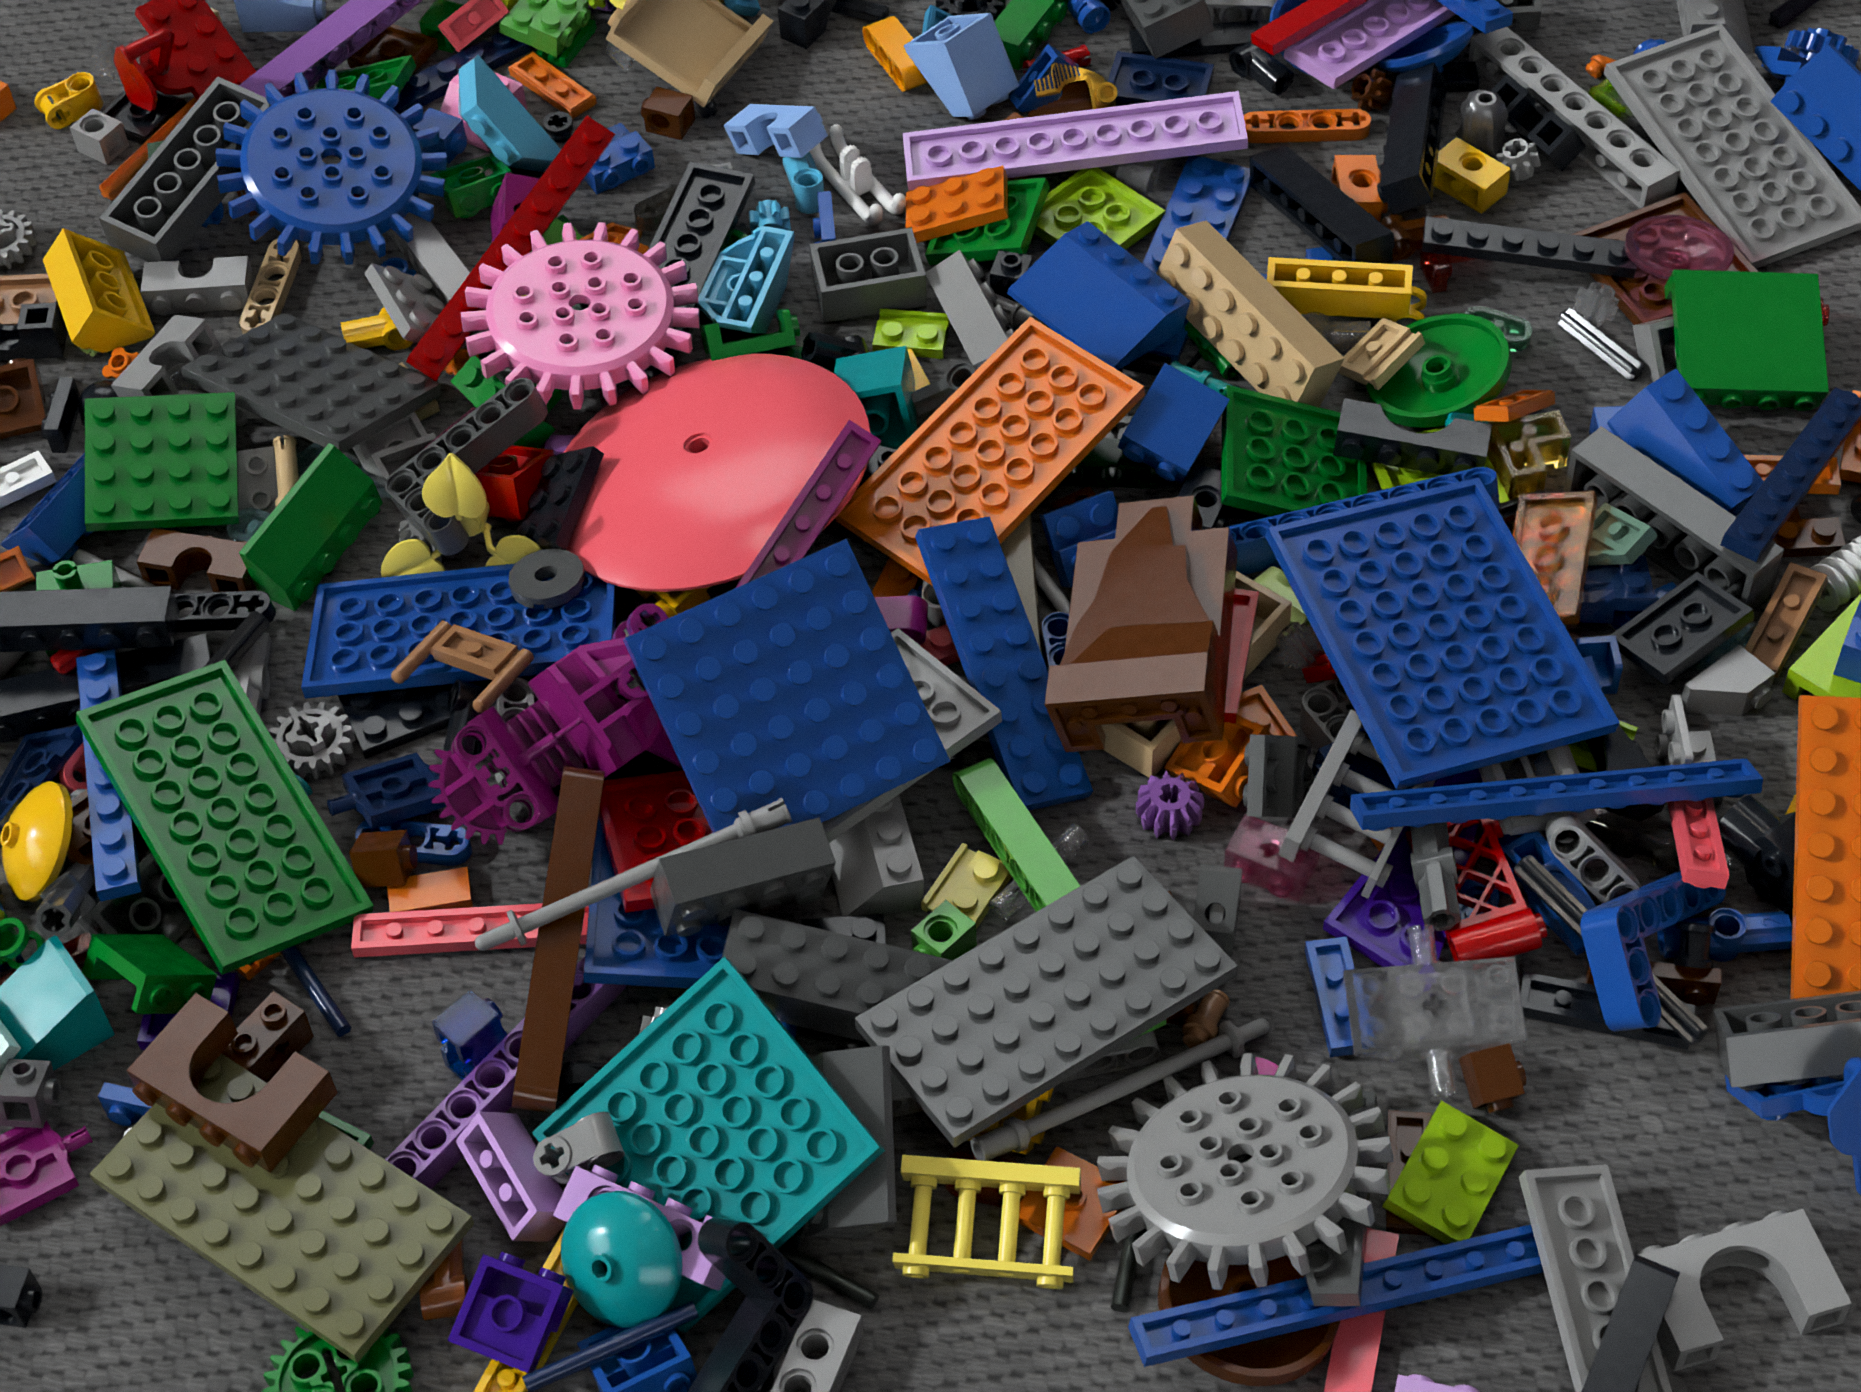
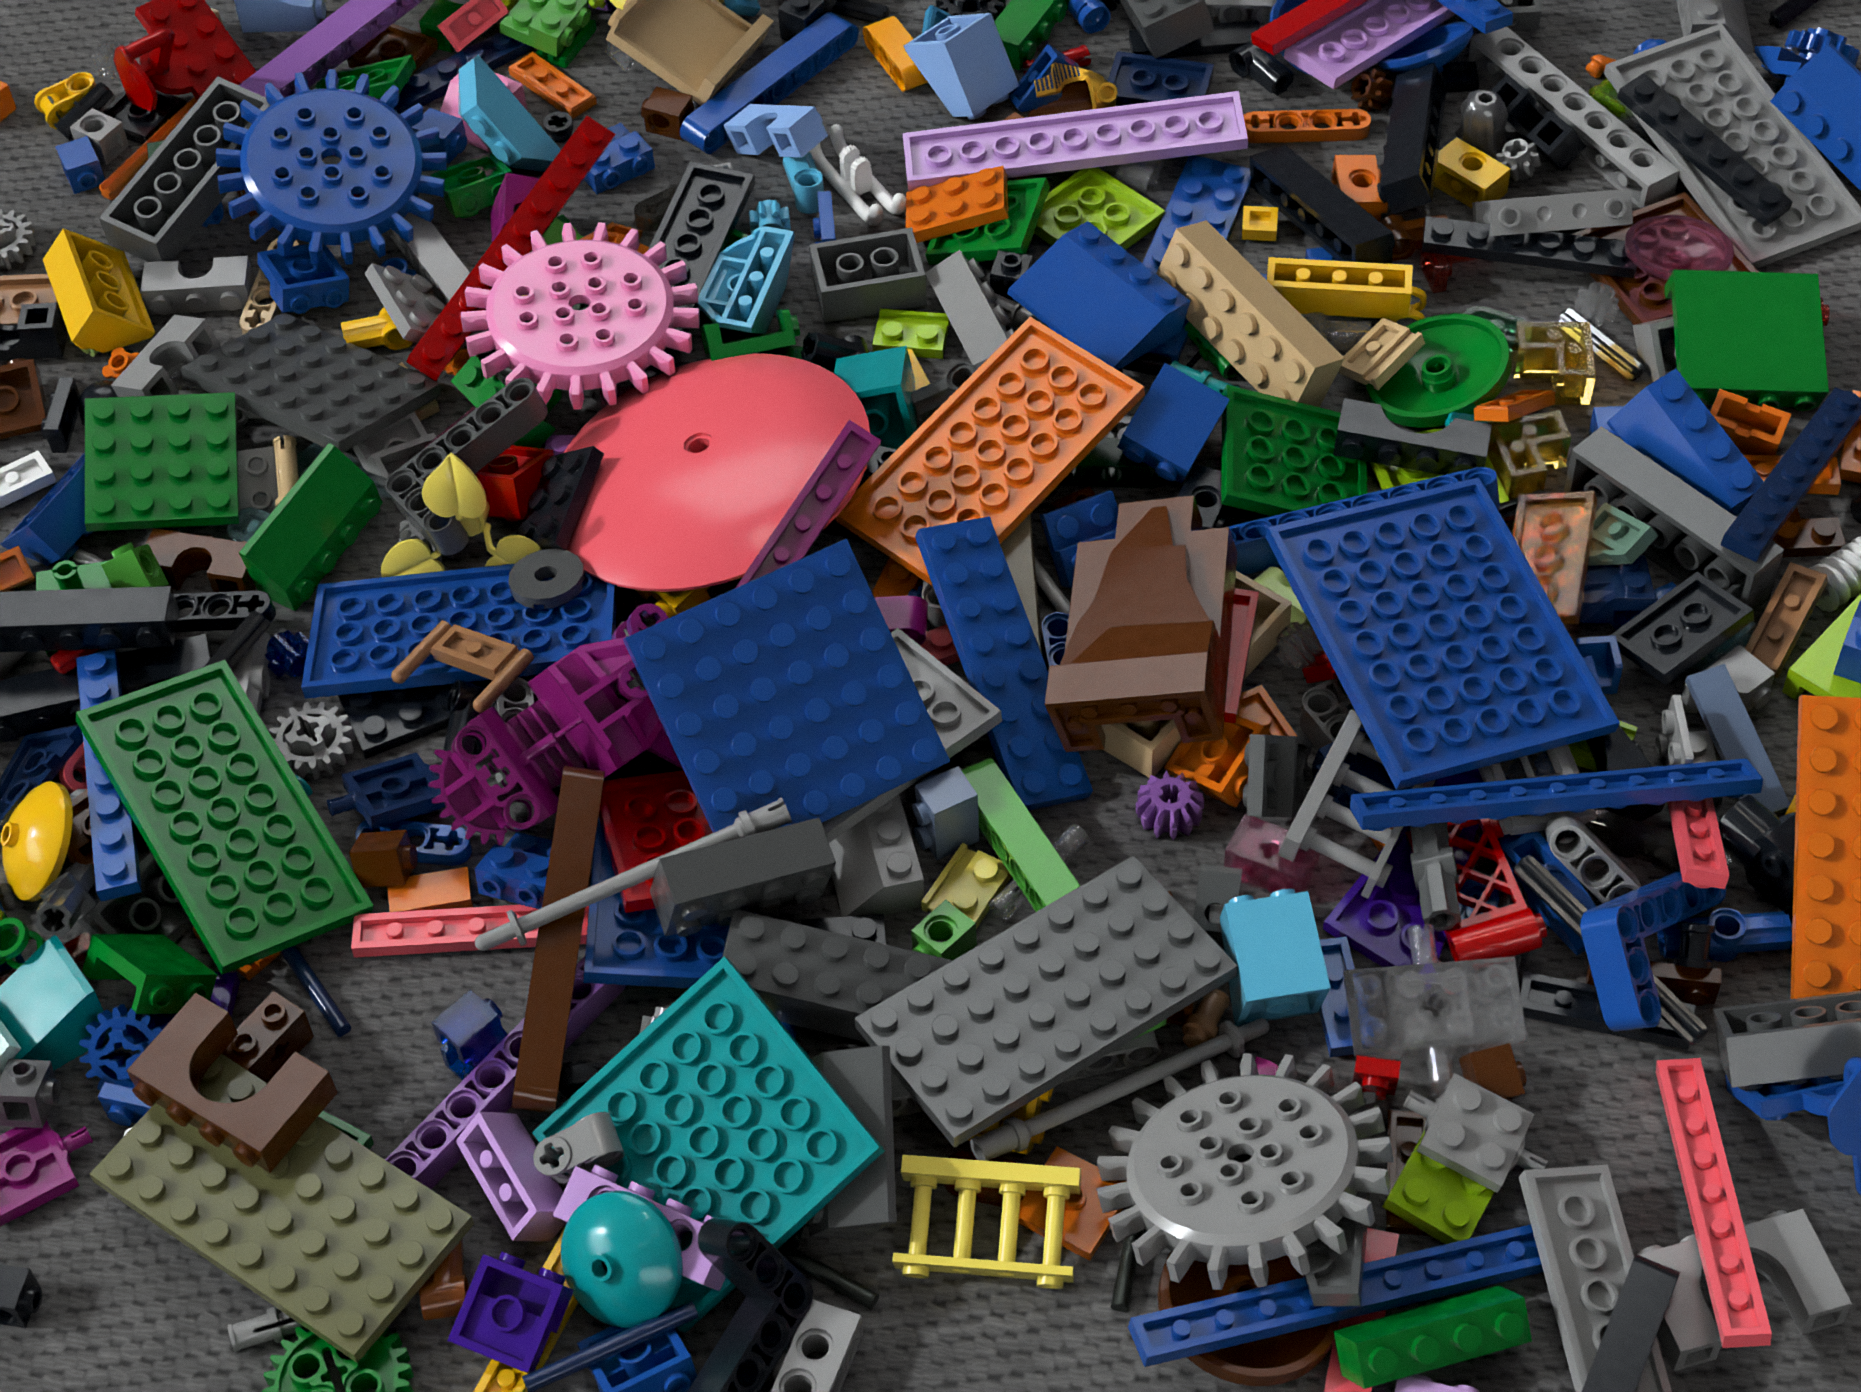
(80, 164): none -> blue brick
(93, 99): none -> black axle
(107, 1063): none -> blue gear
(134, 568): none -> bright green brick
(244, 1333): none -> light grey pin
(287, 653): none -> clear blue gear
(301, 285): none -> blue plate
(516, 870): none -> blue plate
(771, 79): none -> blue beam
(946, 813): none -> sand blue brick
(1259, 223): none -> yellow plate
(1276, 956): none -> medium azure slope
(1377, 1075): none -> red plate
(1432, 1336): none -> green brick
(1475, 1132): none -> light grey plate
(1555, 212): none -> light grey fence
(1559, 353): none -> clear yellow brick
(1704, 149): none -> black plate
(1713, 1205): none -> coral plate
(1734, 731): none -> sand blue tile
(1749, 426): none -> orange brick

